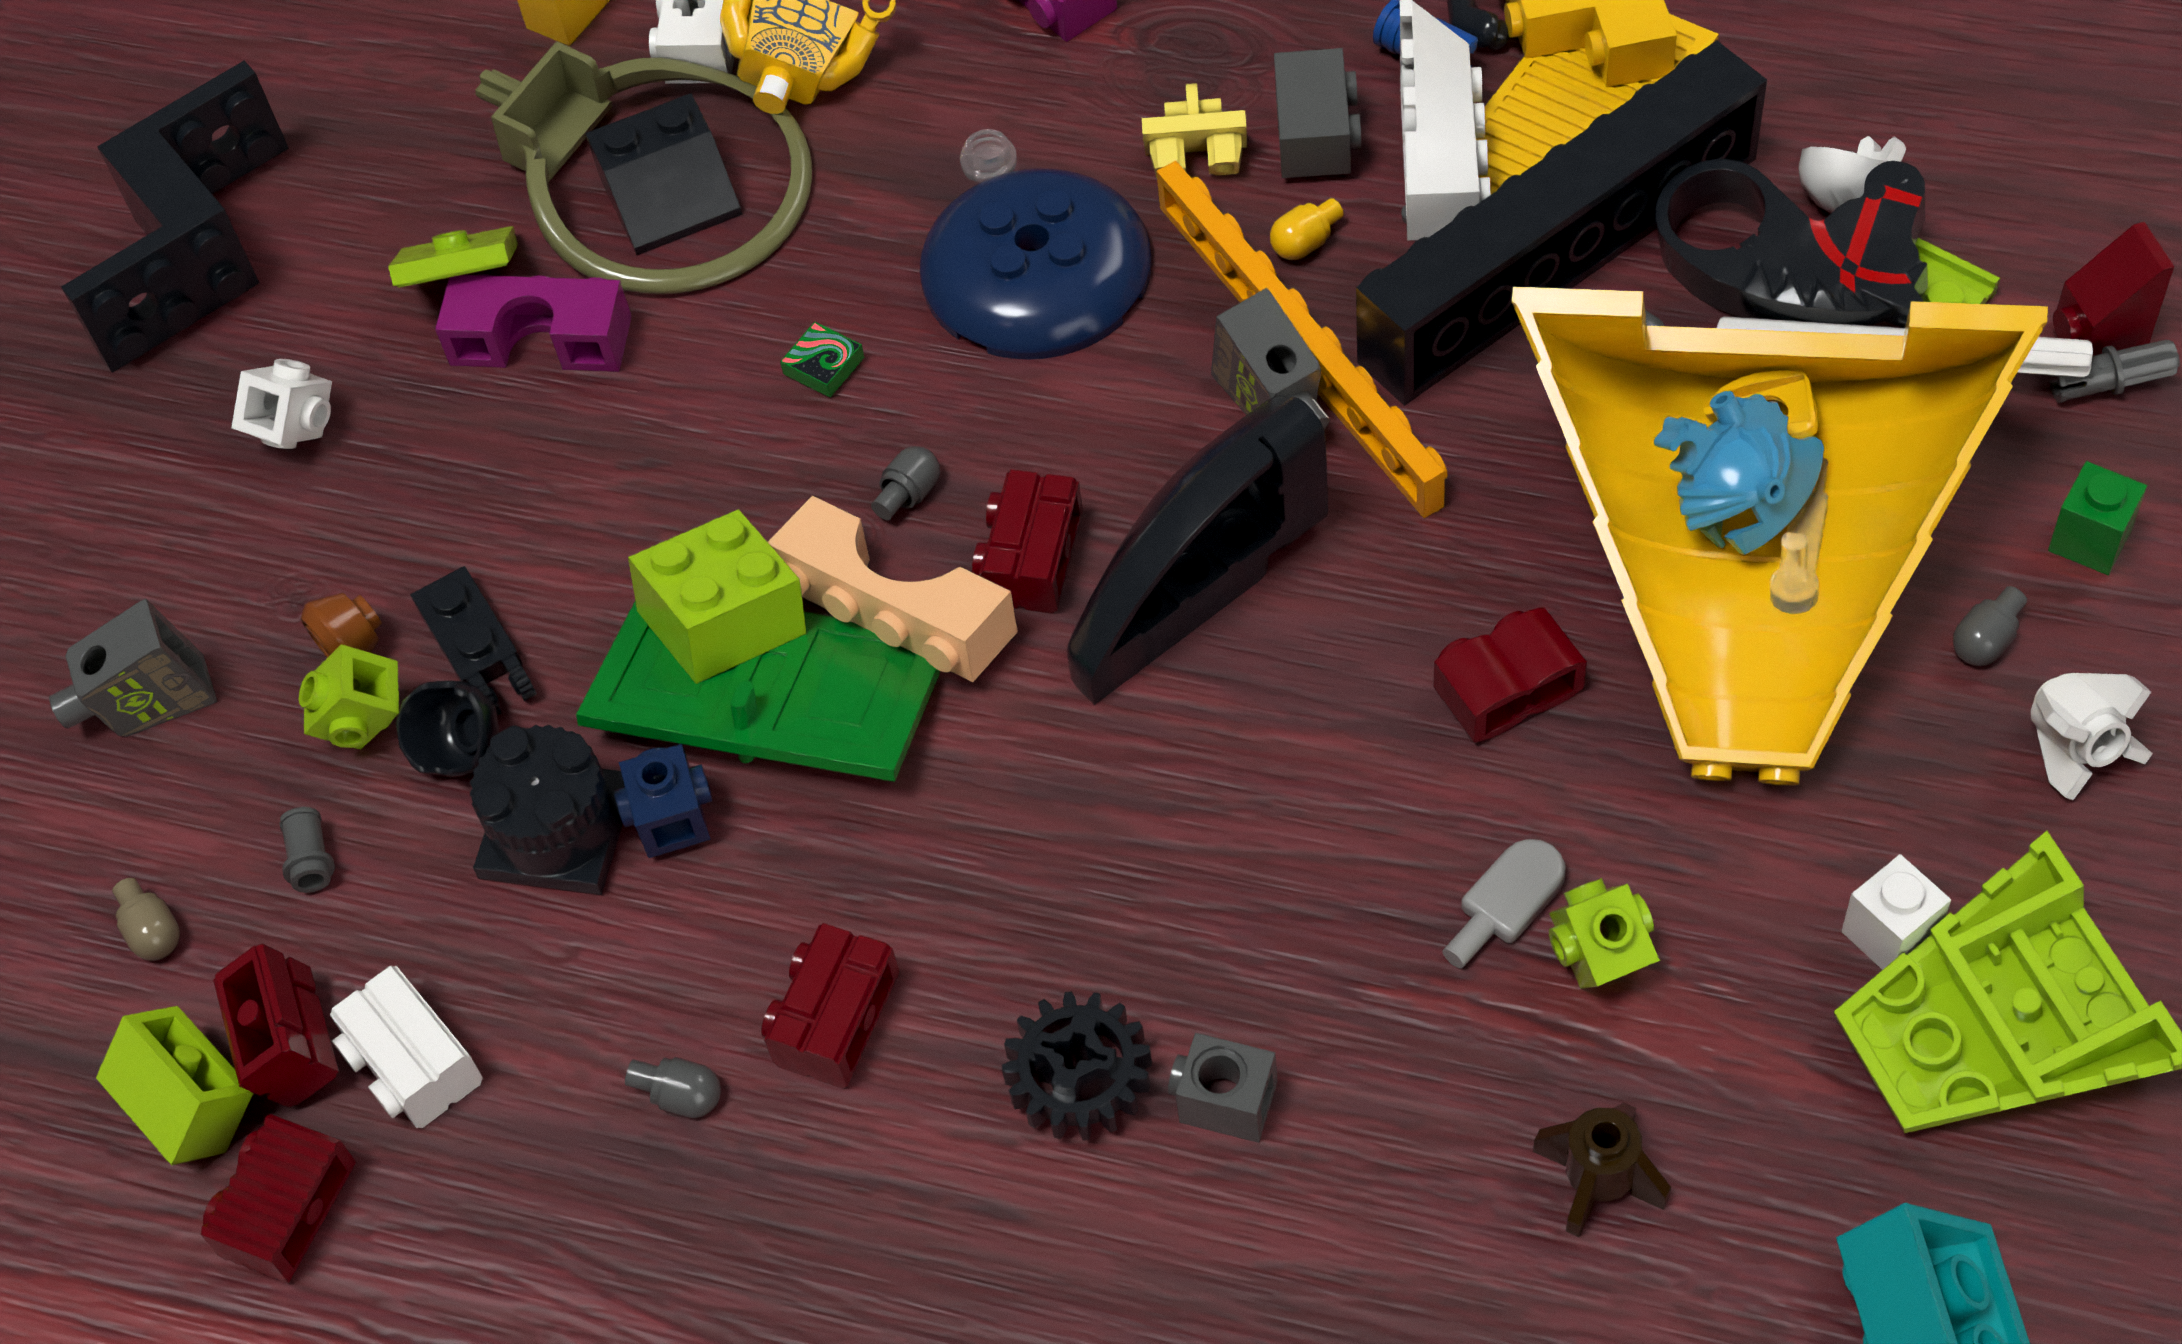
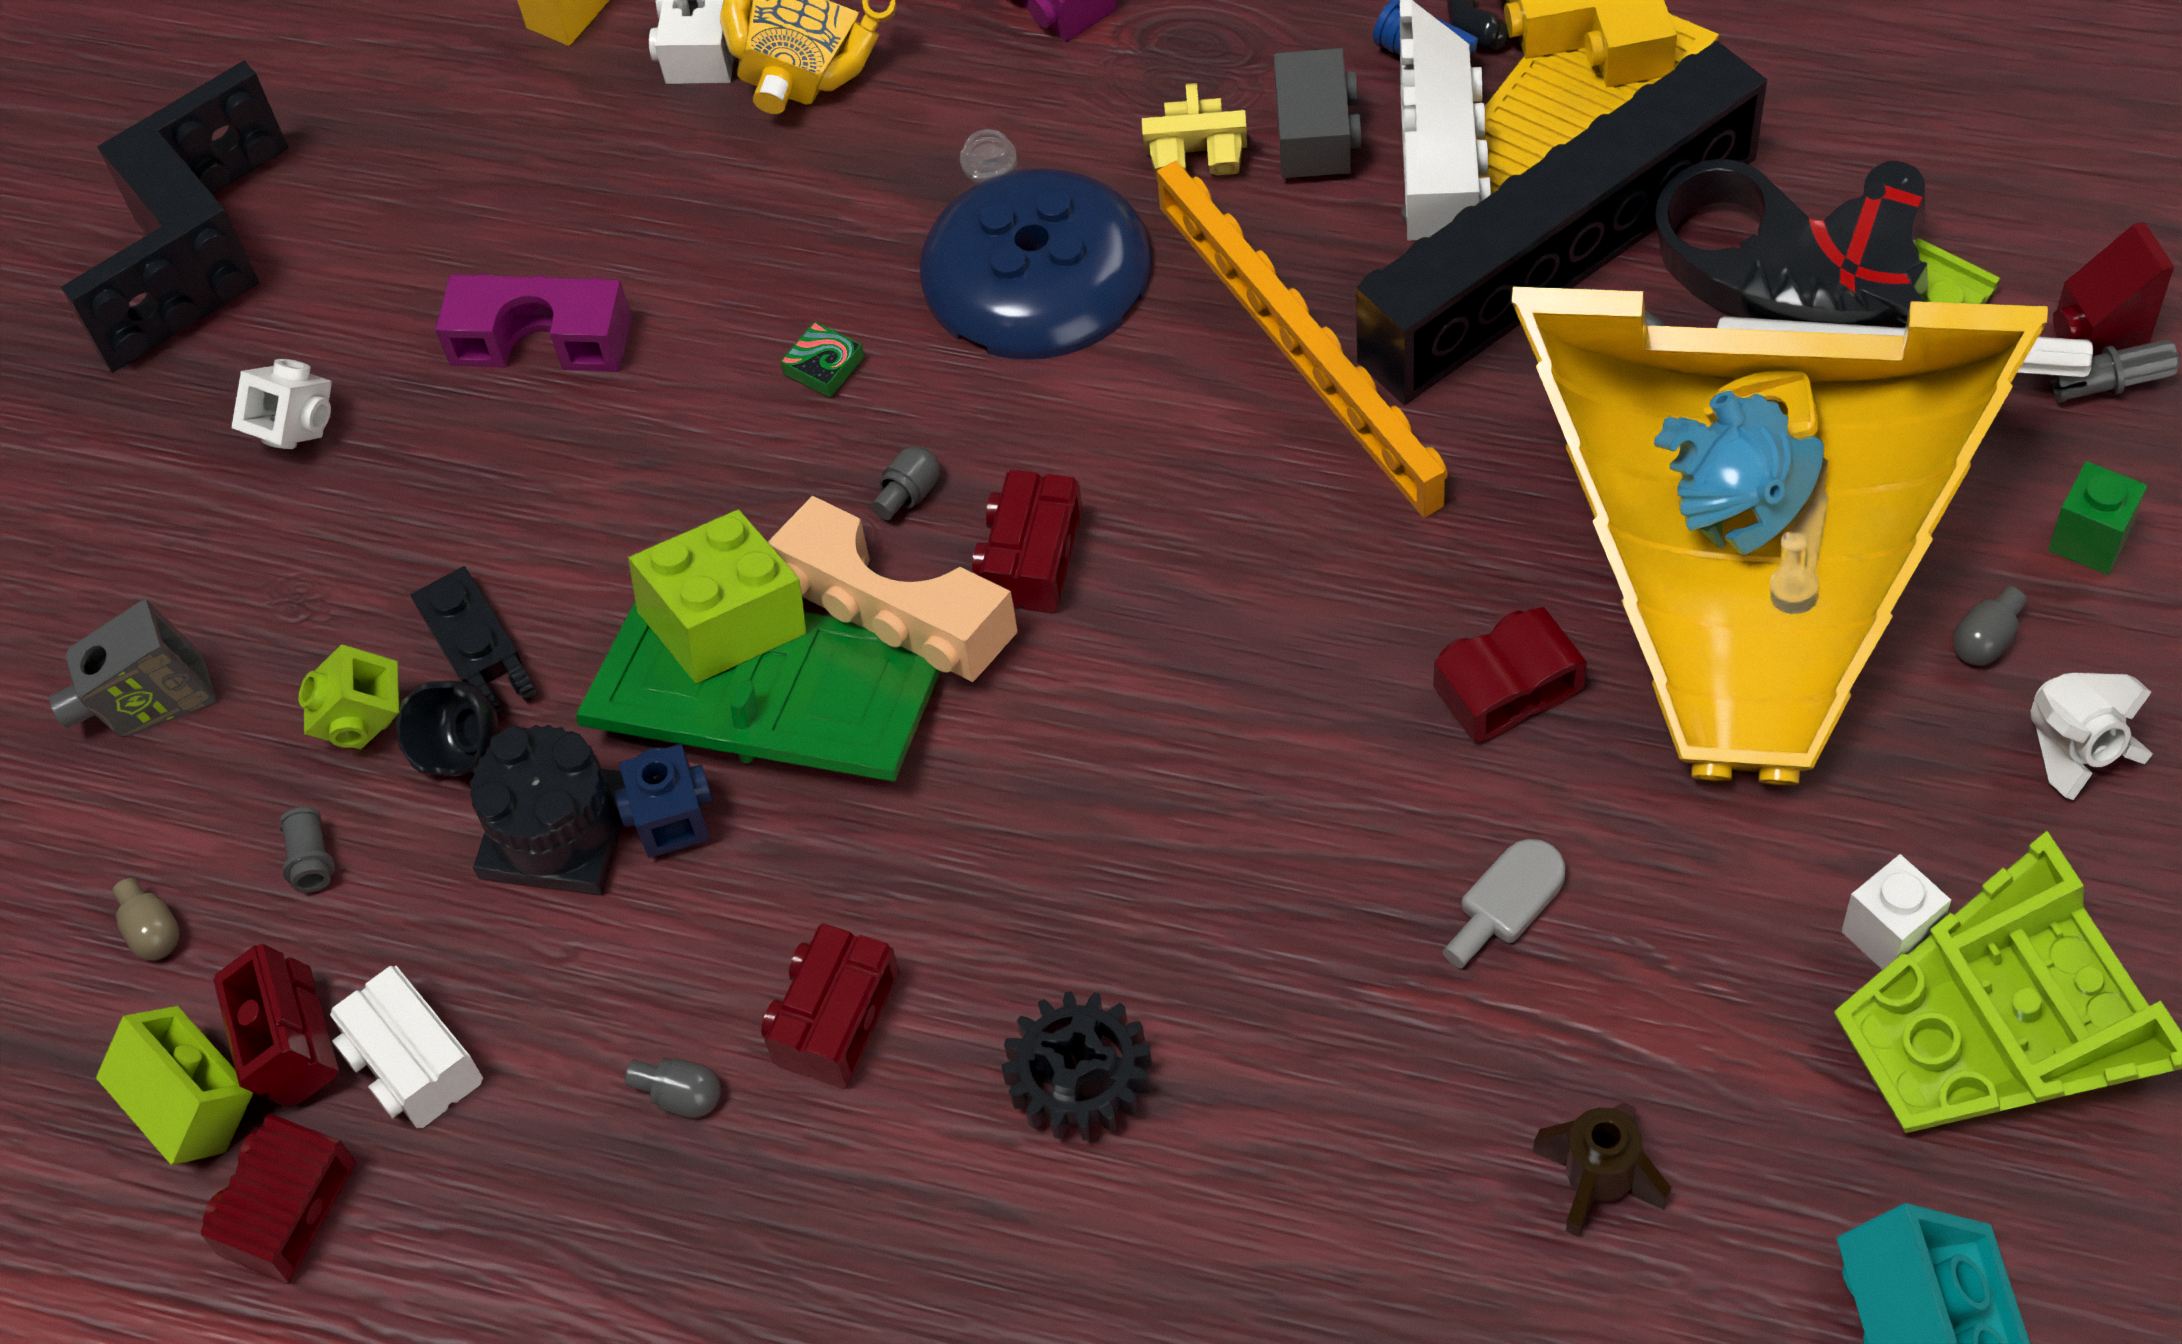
(341, 621): dark orange cone -> none
(453, 255): lime plate -> none
(567, 96): olive brick -> none
(663, 174): black slope -> none
(1233, 1113): dark grey brick -> none
(1248, 488): black panel -> none
(1263, 356): dark grey torso -> none
(1304, 229): yellow cylinder -> none
(1624, 936): lime brick -> none
(1839, 175): white piece -> none

